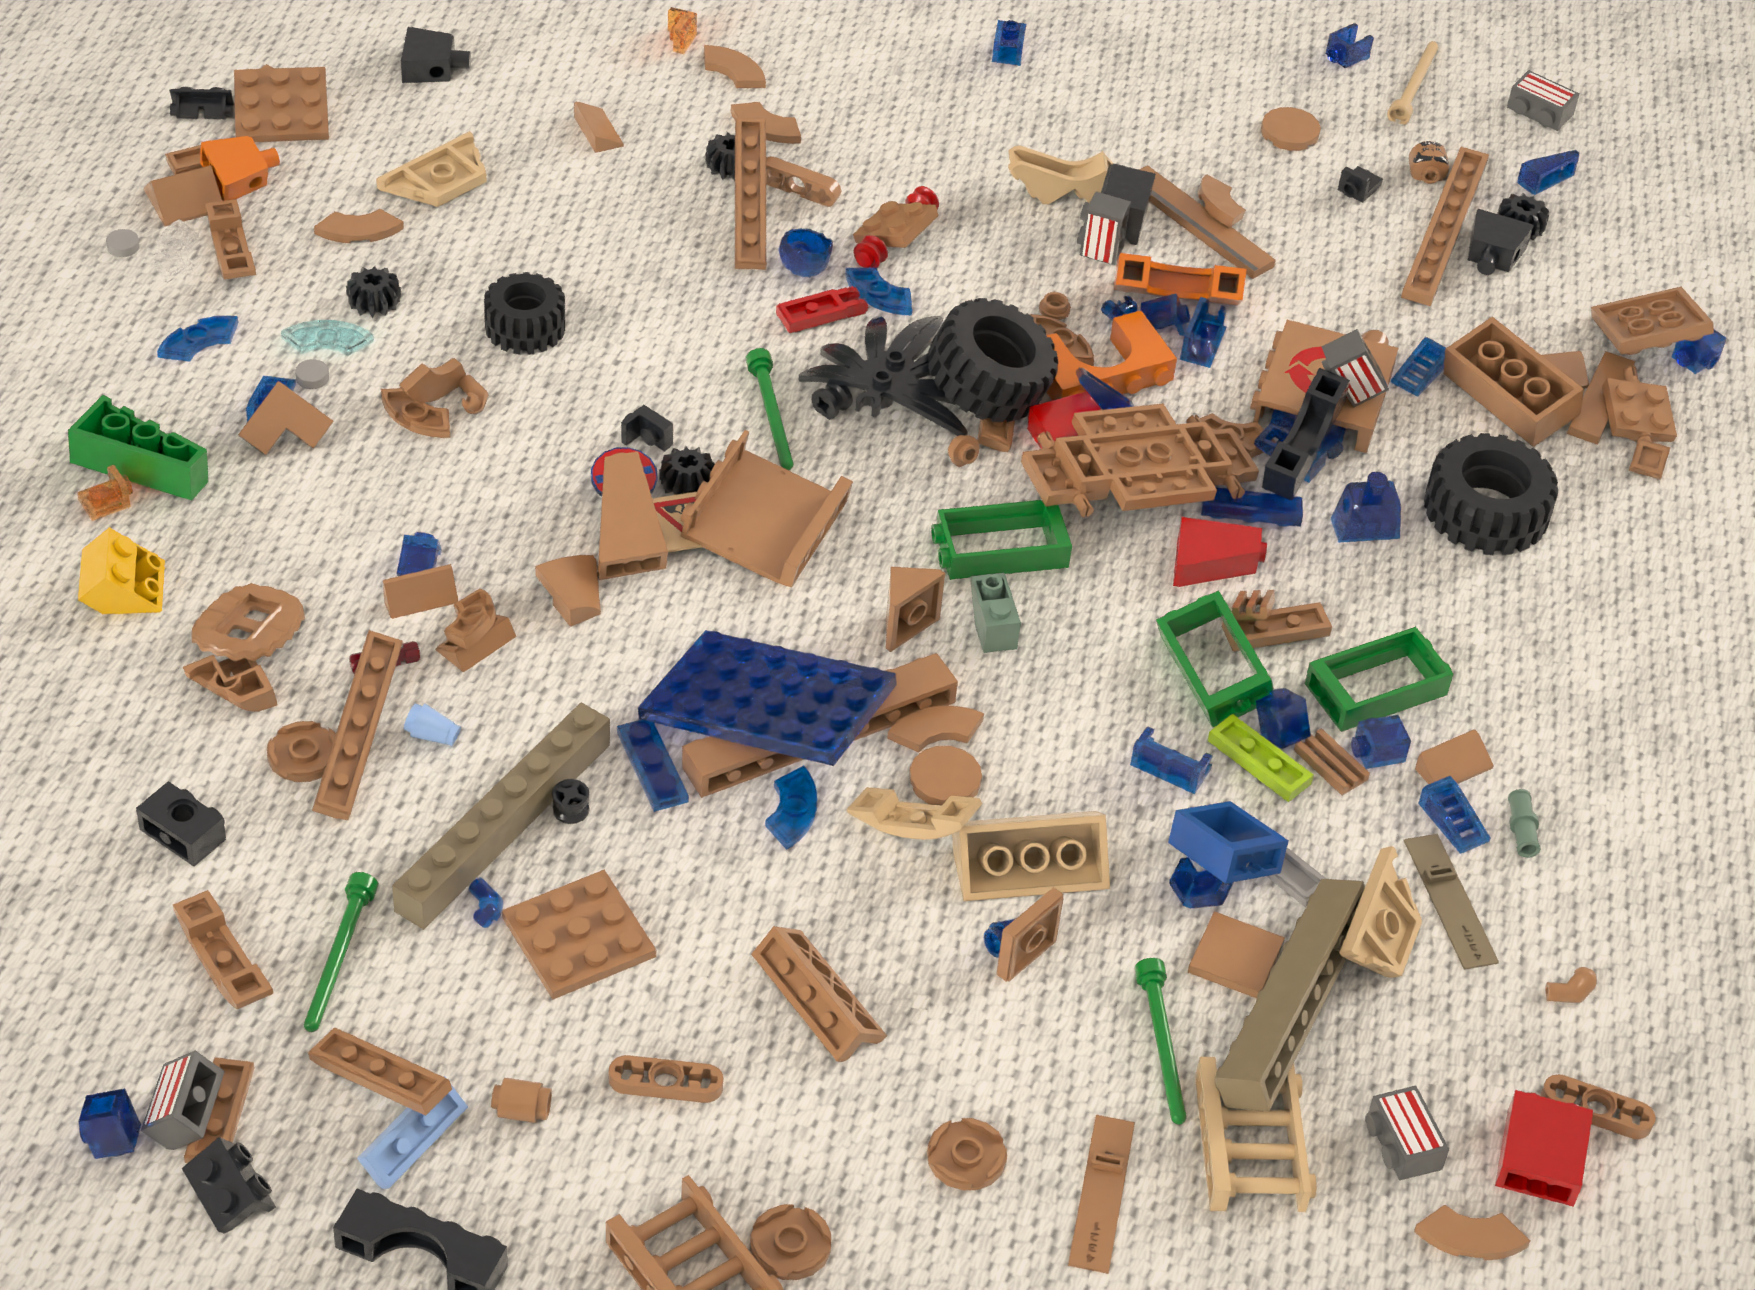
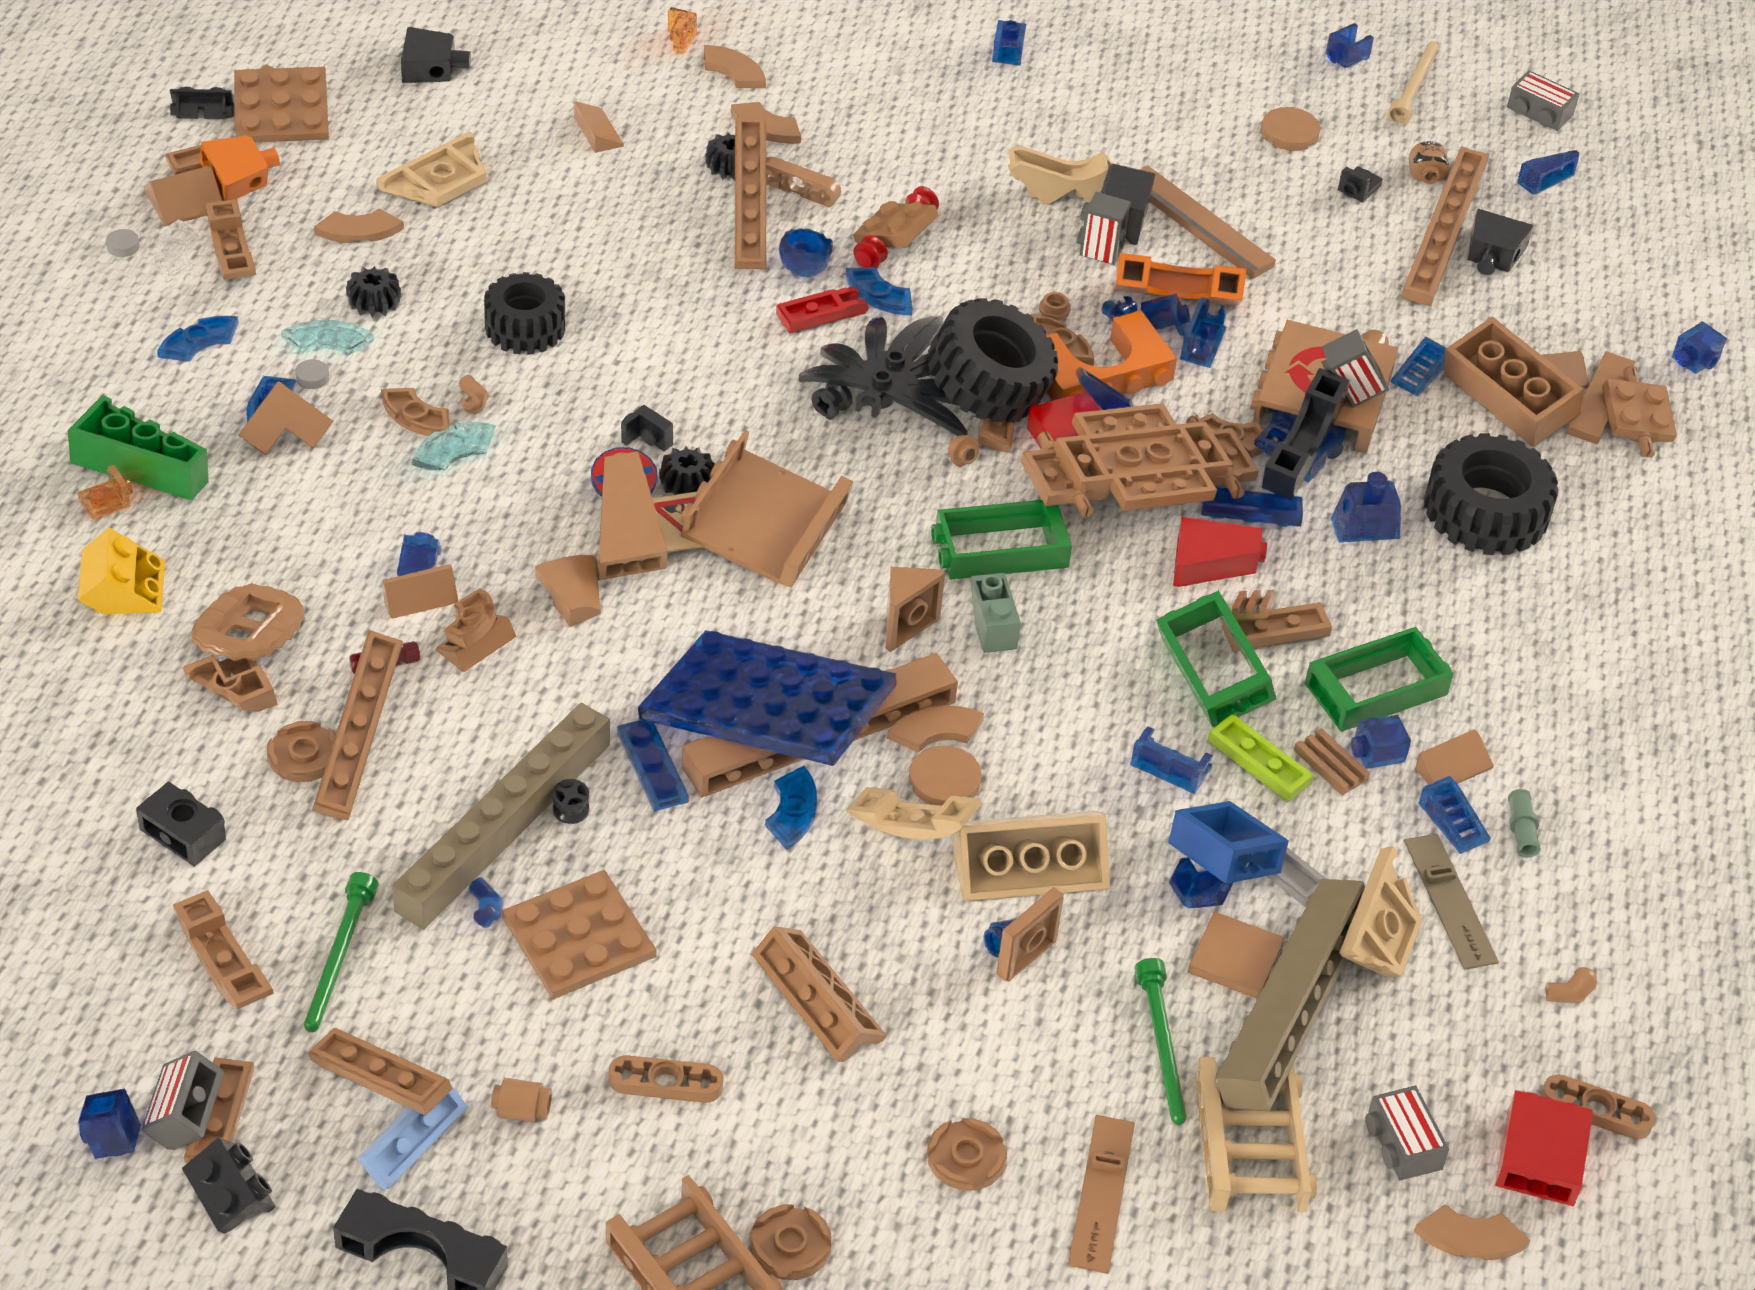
(430, 725): light blue cone -> none
(433, 383): medium nougat tile -> none
(452, 444): none -> clear light blue tile
(760, 365): green piece -> none
(1219, 201): medium nougat tile -> none
(1283, 717): clear blue brick -> none
(1526, 210): black gear -> none
(1649, 459): medium nougat tile -> none
(1652, 320): medium nougat plate -> none

